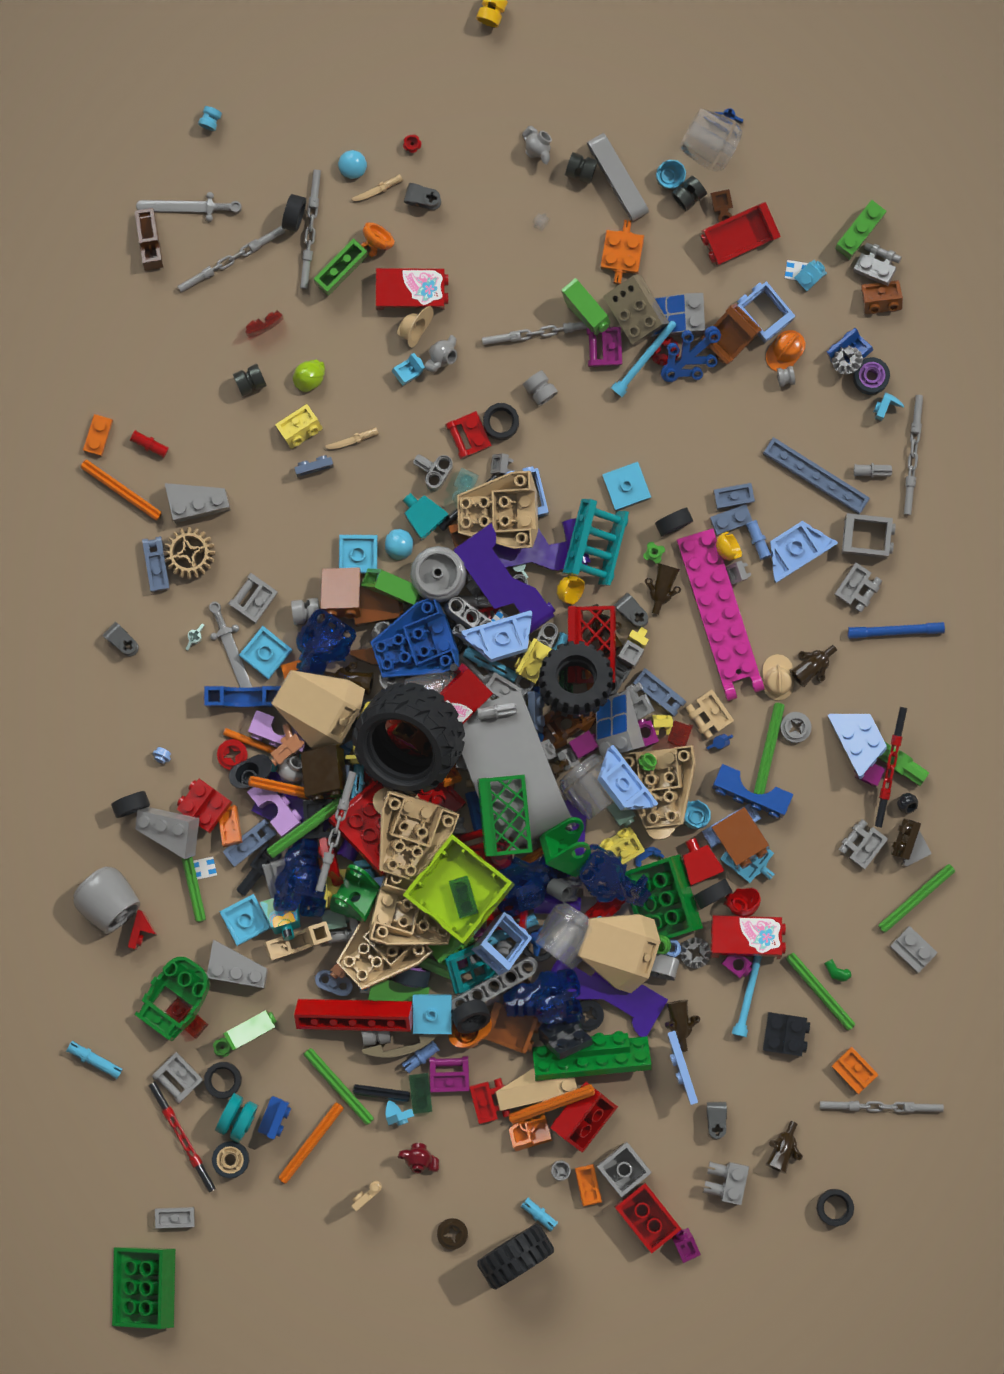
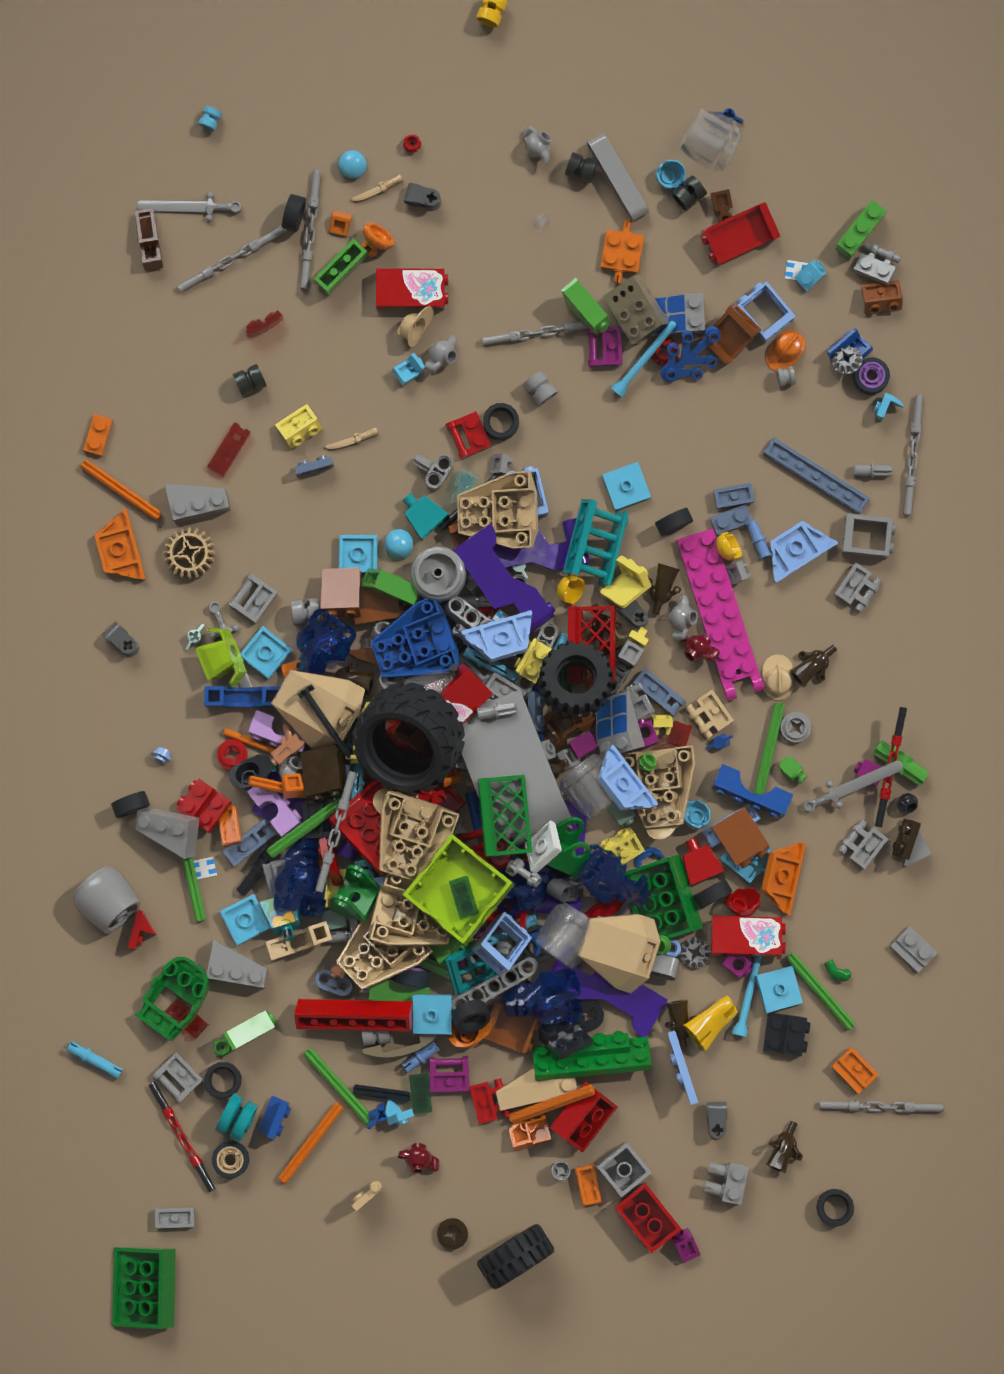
(119, 548): none -> orange wing
(149, 444): red pin -> none
(156, 564): sand blue plate -> none
(219, 660): none -> lime piece
(228, 450): none -> clear red plate
(292, 785): none -> orange slope
(304, 692): none -> black piece
(309, 375): lime hair -> none
(340, 223): none -> orange slope
(376, 1115): none -> blue piece
(517, 866): none -> light grey bar
(539, 1214): medium azure pin -> none
(544, 846): none -> white tile
(628, 585): none -> light yellow bracket
(648, 555): bright green plate -> none
(682, 618): none -> light grey piece
(699, 648): none -> dark red piece
(708, 1024): none -> yellow piece
(778, 989): none -> medium azure plate
(783, 875): none -> orange wing
(792, 770): none -> bright green arm
(854, 785): none -> light grey sword
(859, 739): light blue wing -> none
(916, 898): bright green axle -> none
(928, 628): blue piece -> none

